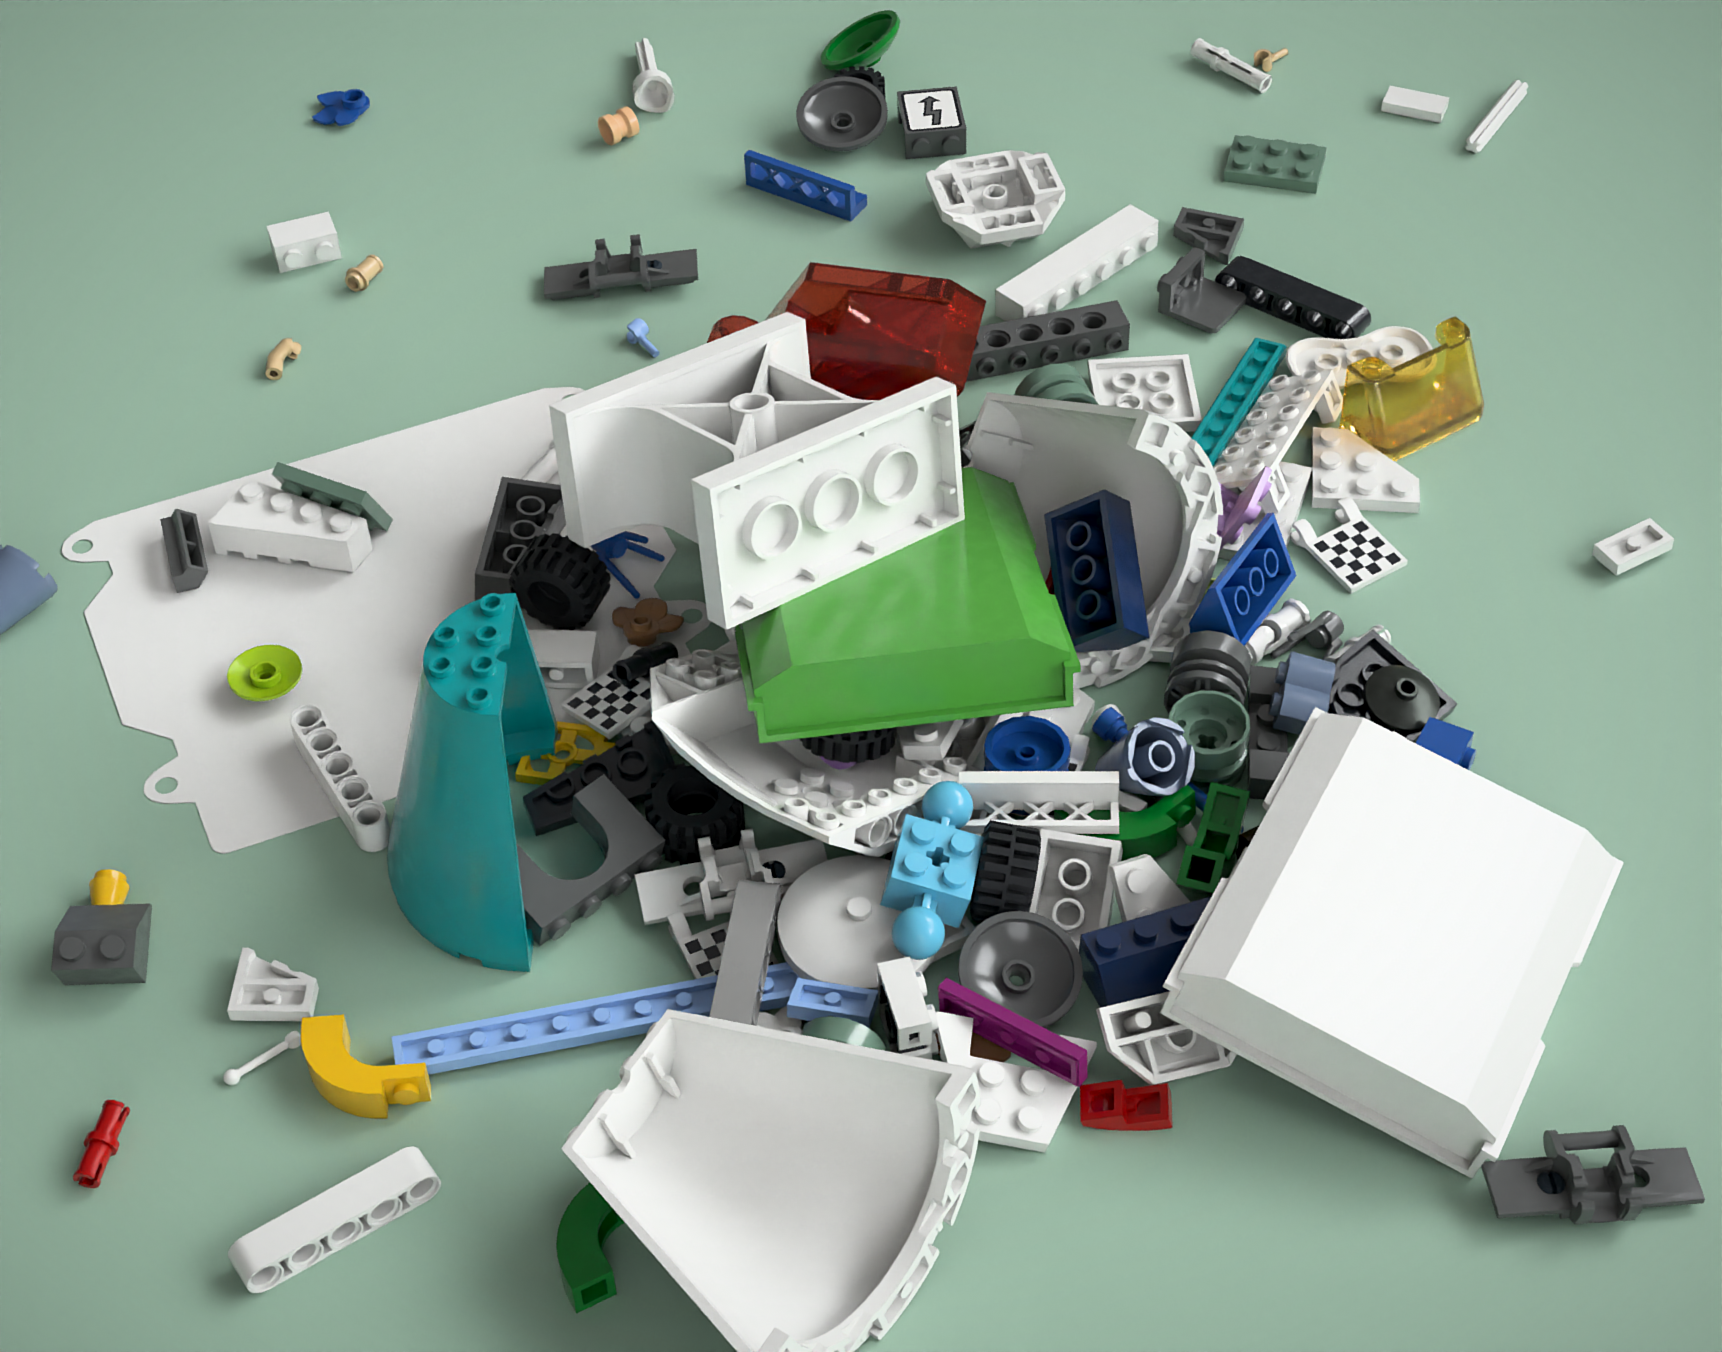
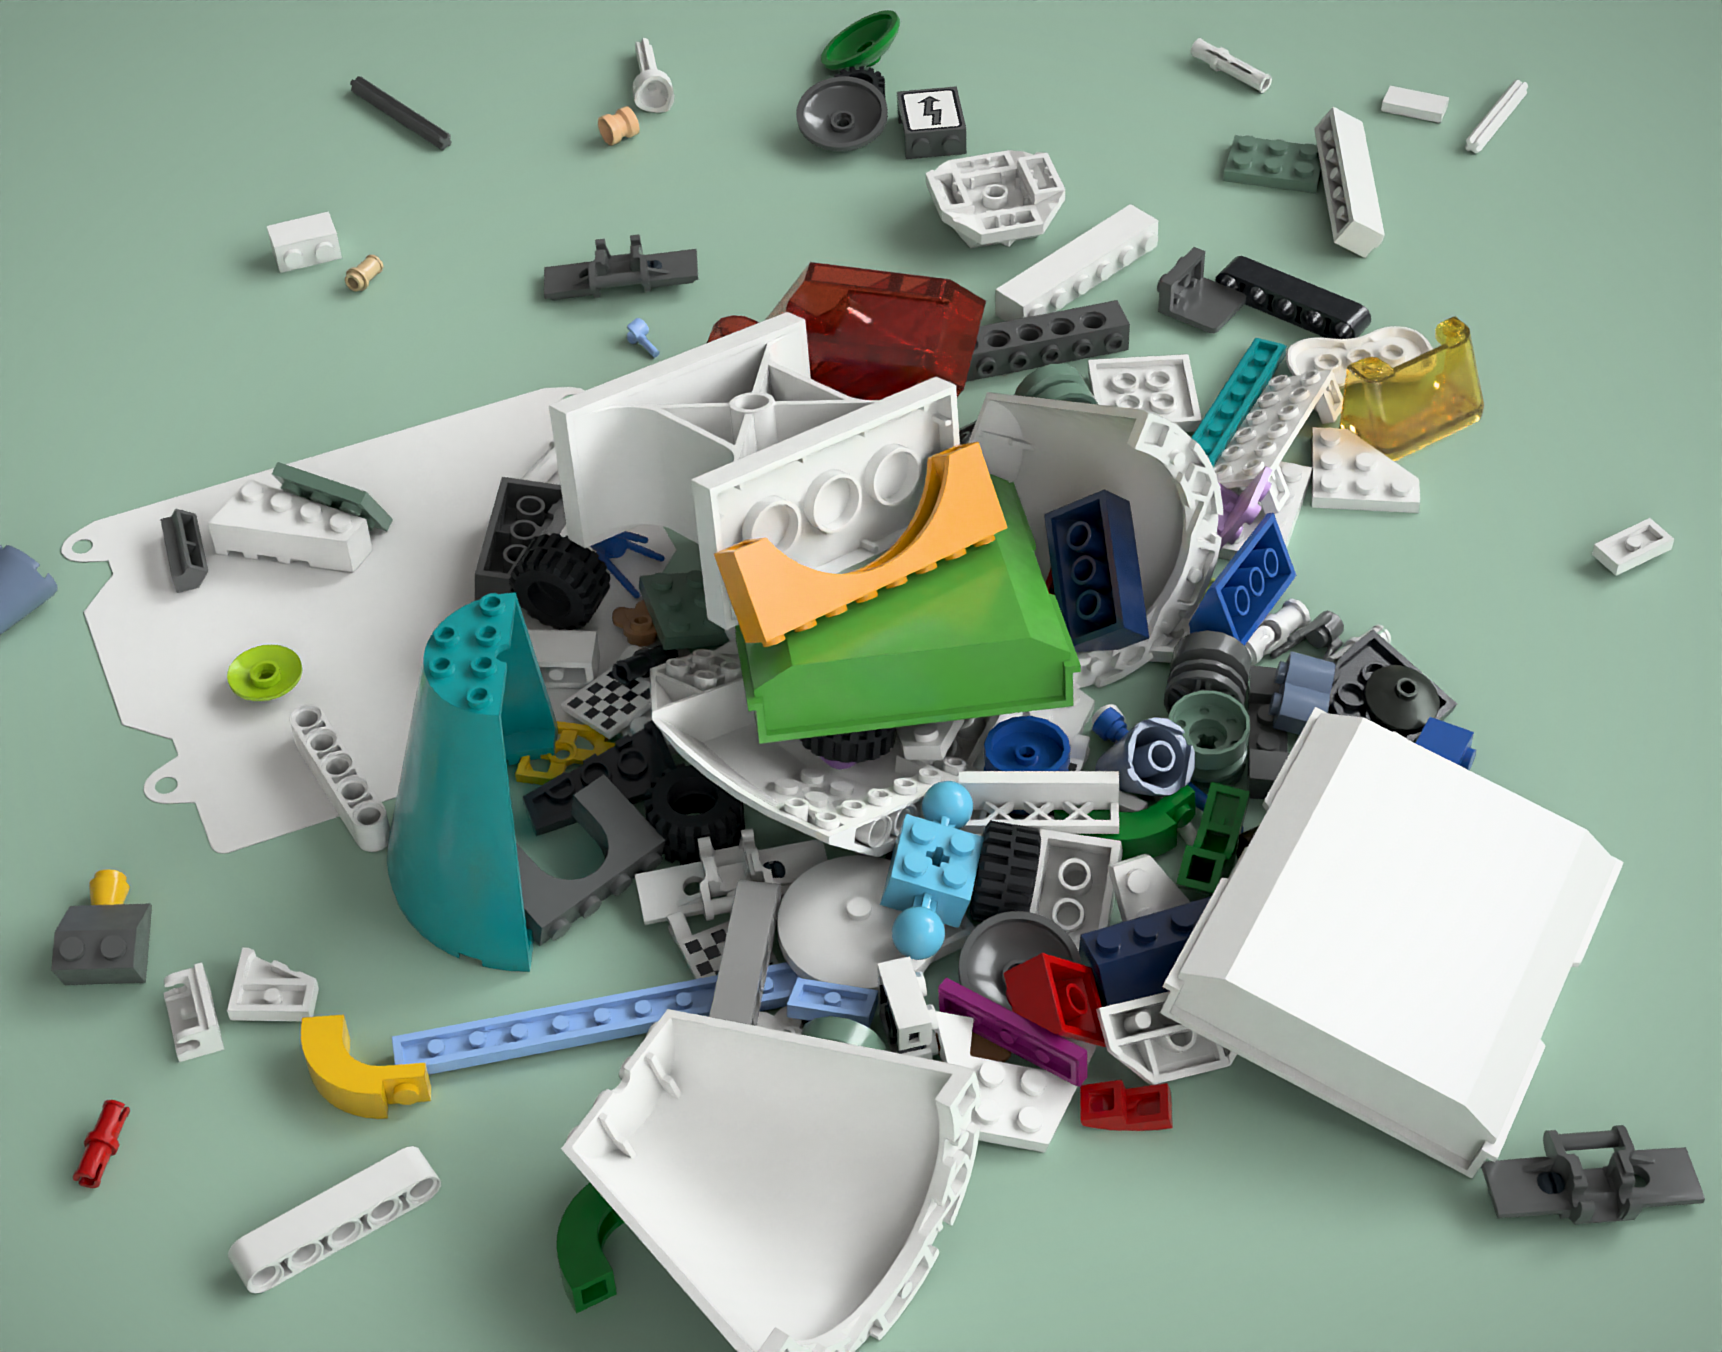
(192, 1014): none -> white hinge
(276, 357): tan arm -> none
(291, 1041): white hinge -> none
(341, 107): blue plate -> none
(401, 113): none -> dark grey axle
(680, 611): none -> sand green plate
(781, 595): none -> light orange arch
(803, 186): blue fence -> none
(1056, 997): none -> red slope
(1209, 232): dark grey wing -> none
(1266, 58): tan hand -> none
(1349, 183): none -> white brick
(1352, 552): white flag -> none

